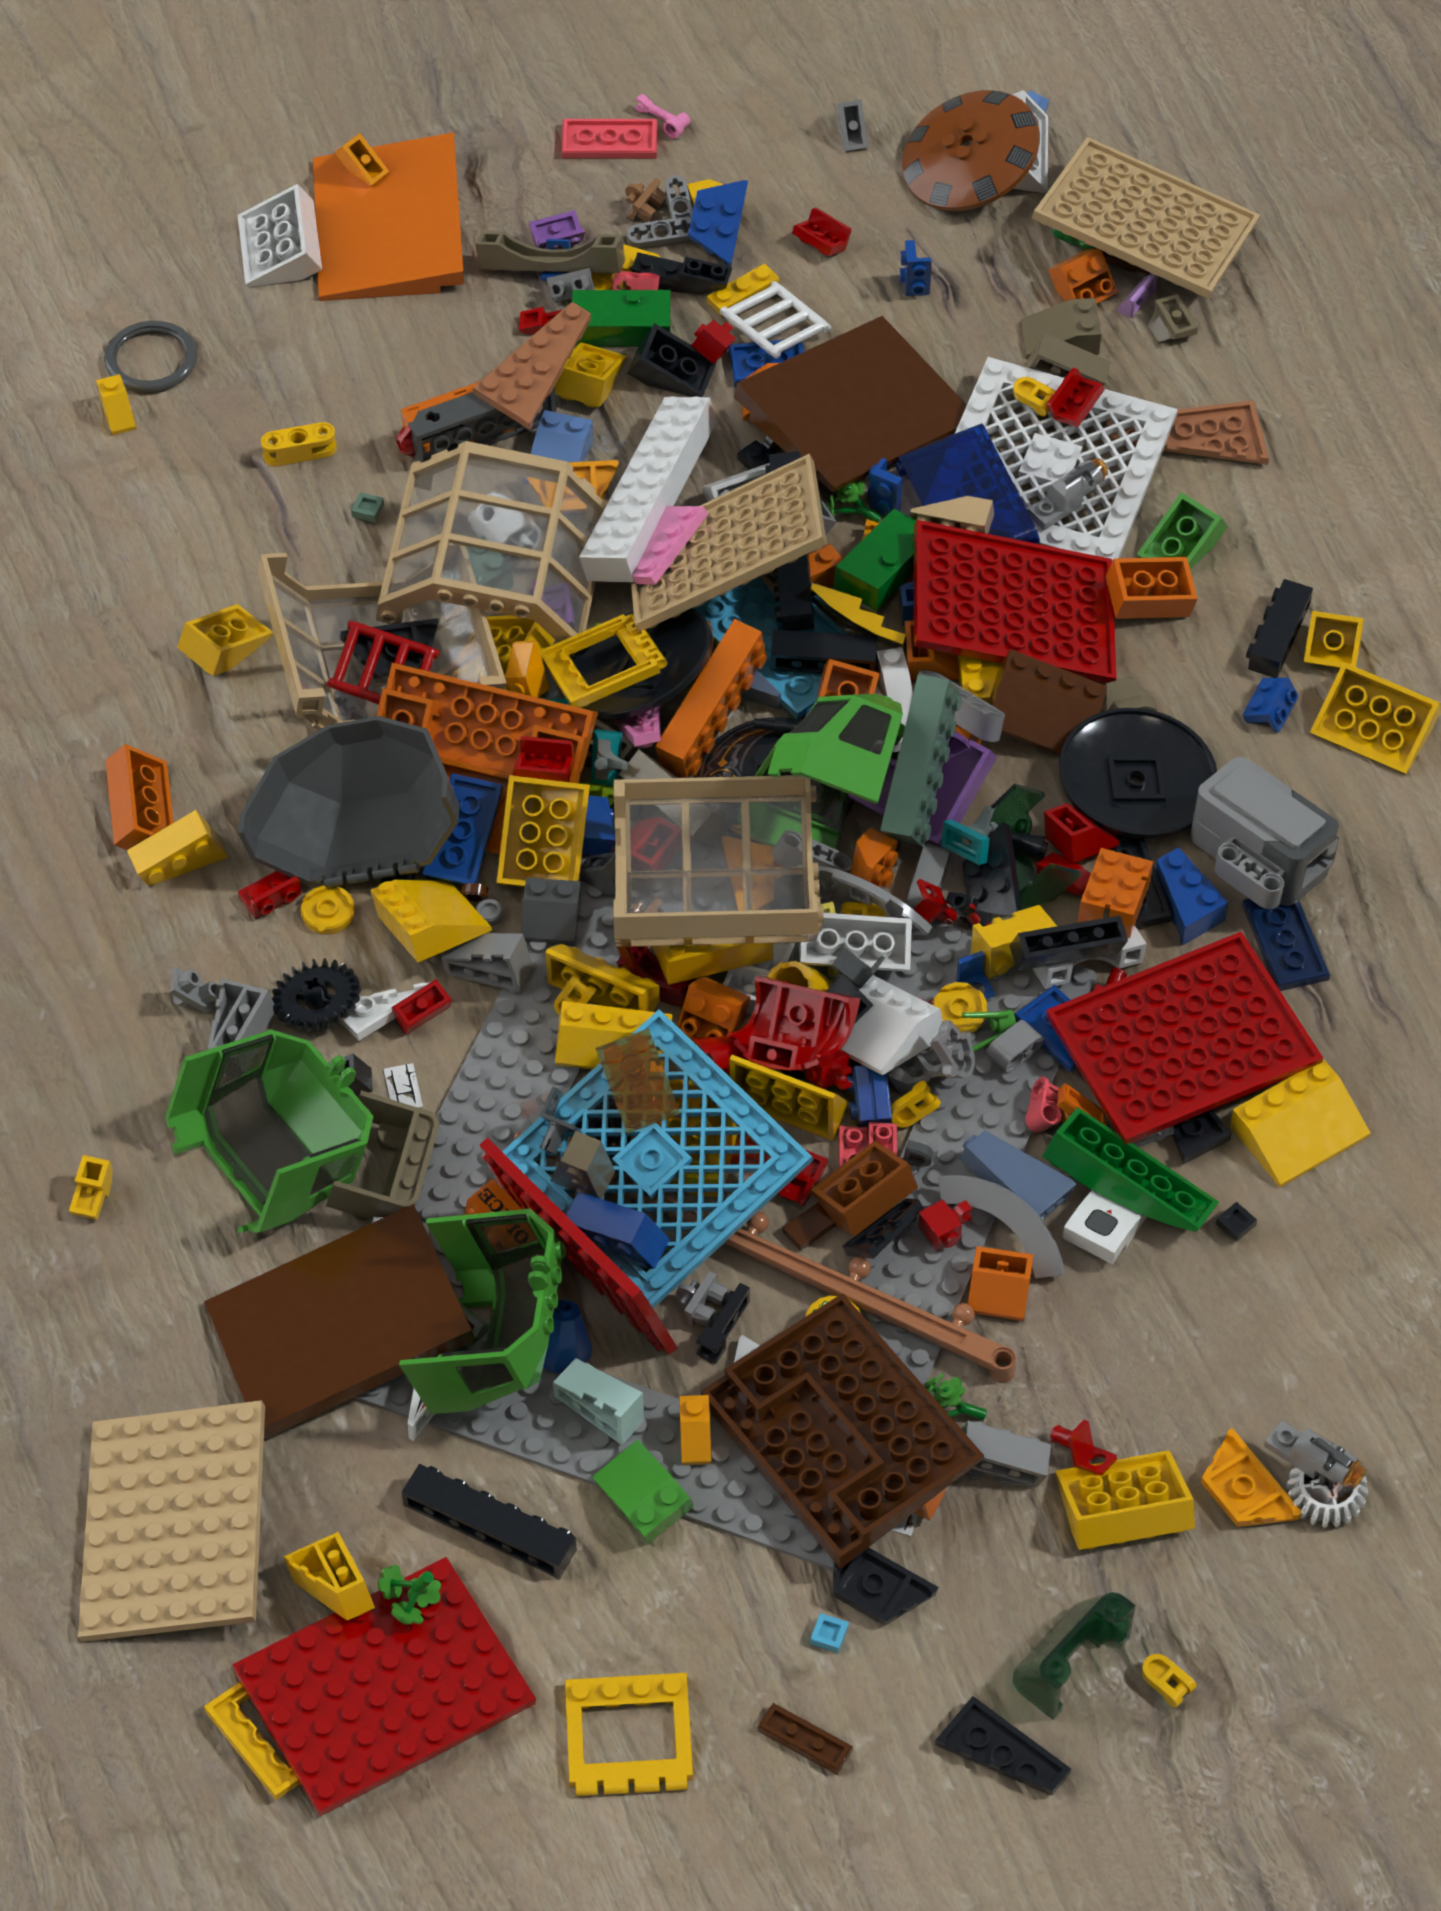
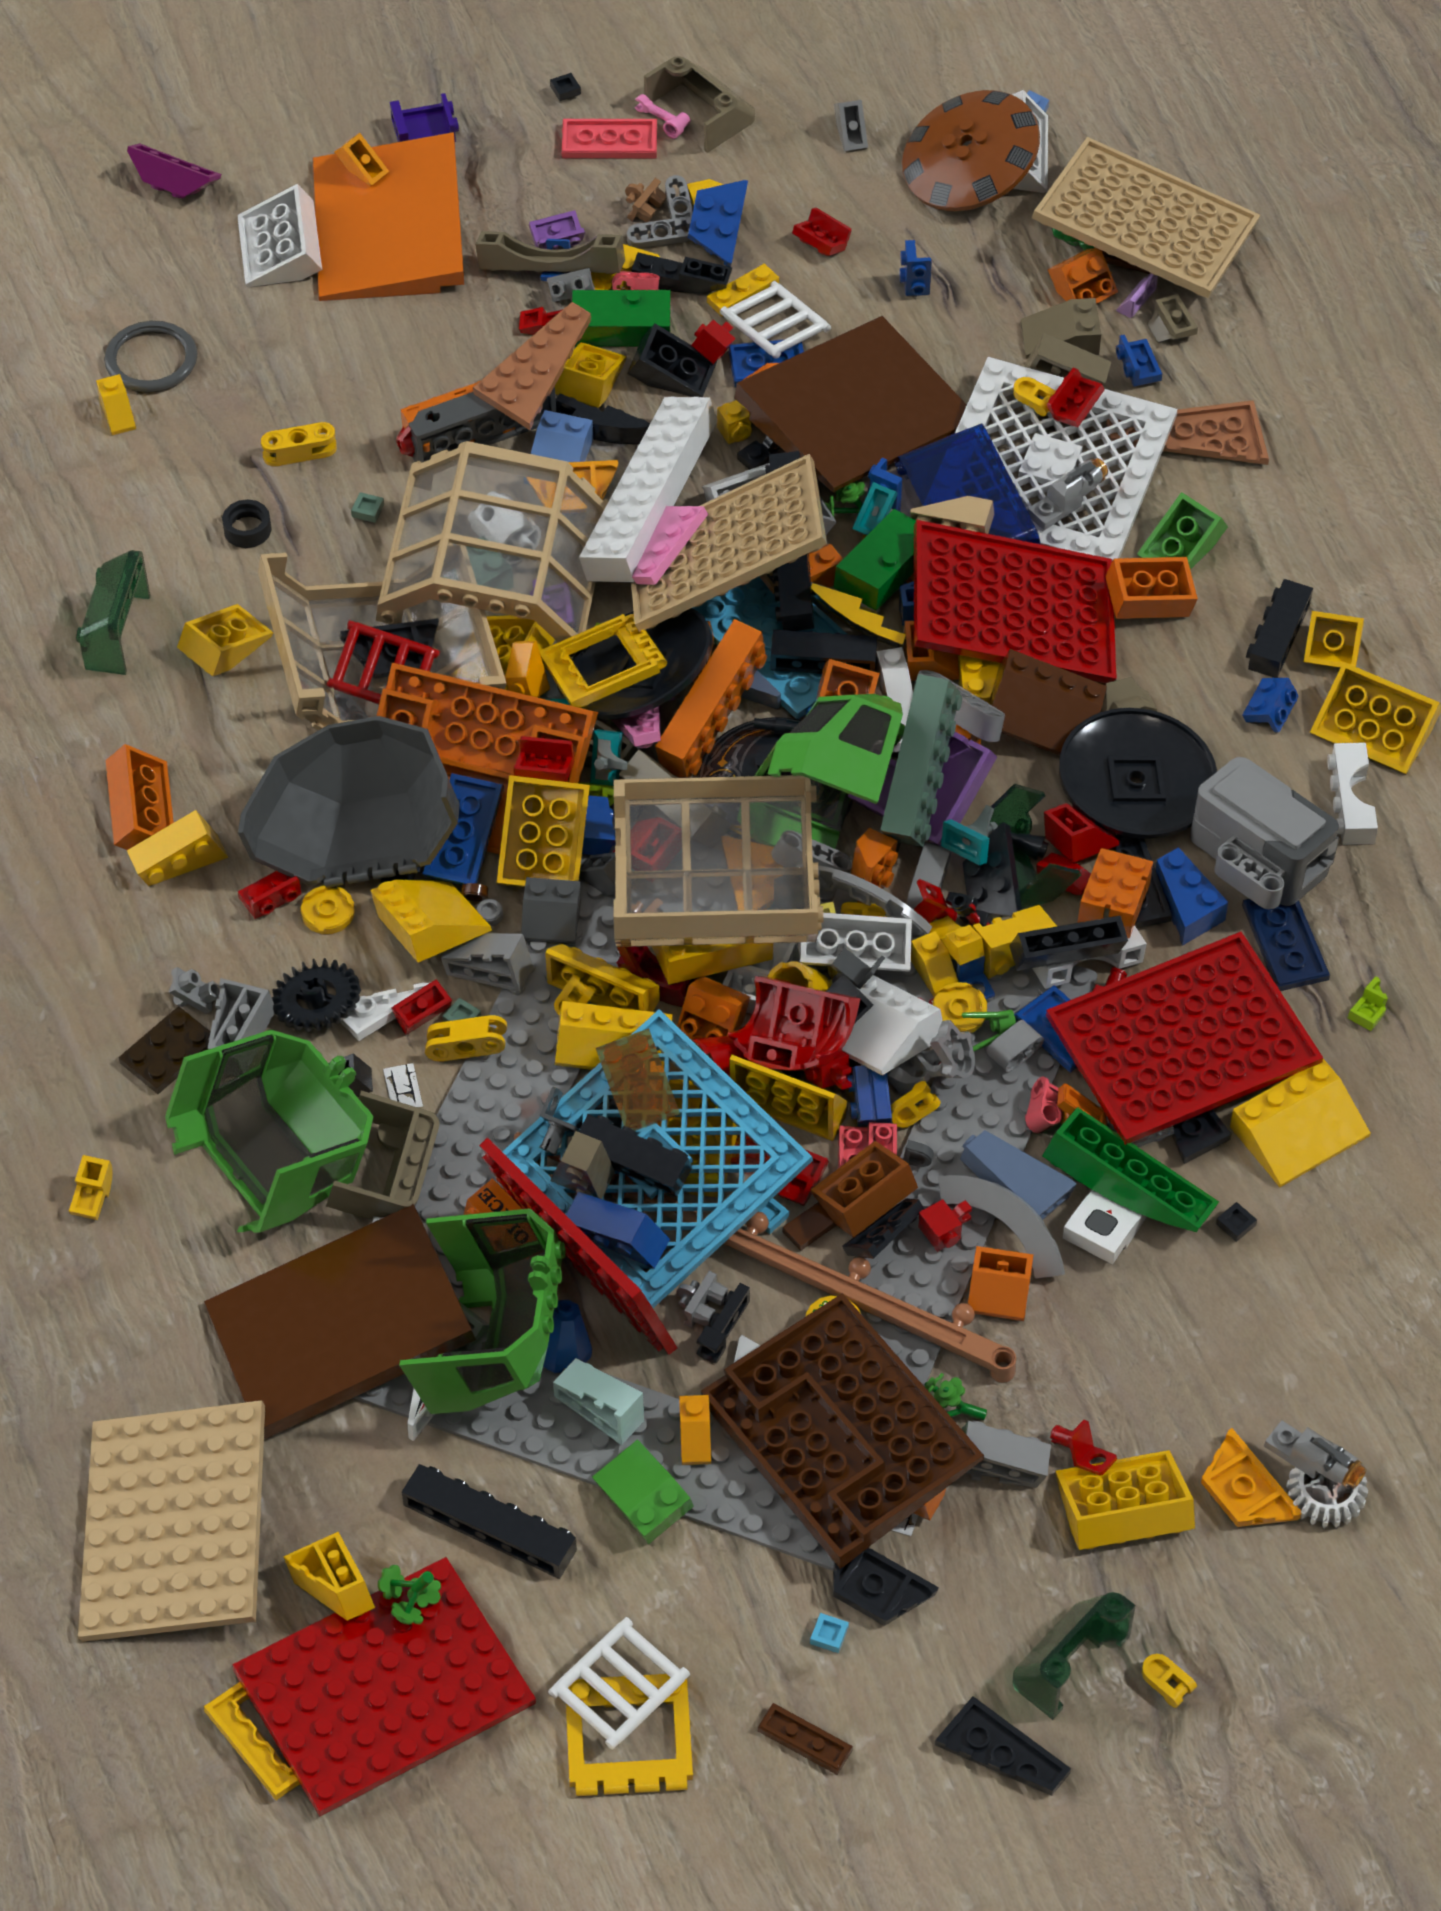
(108, 610): none -> clear green windscreen
(161, 1051): none -> dark brown plate
(170, 172): none -> magenta wedge
(246, 538): none -> black tyre
(424, 120): none -> dark purple panel
(461, 1010): none -> sand green tile
(465, 1038): none -> yellow piece
(565, 87): none -> black plate
(608, 425): none -> black slope
(634, 1716): none -> white bar
(640, 1157): none -> black brick
(733, 110): none -> dark tan windscreen
(733, 422): none -> yellow brick
(775, 1213): none -> medium azure tile
(875, 508): none -> teal piece
(932, 962): none -> yellow slope
(961, 942): none -> yellow slope
(1138, 361): none -> blue bracket
(1356, 819): none -> white arch
(1370, 1006): none -> lime slope

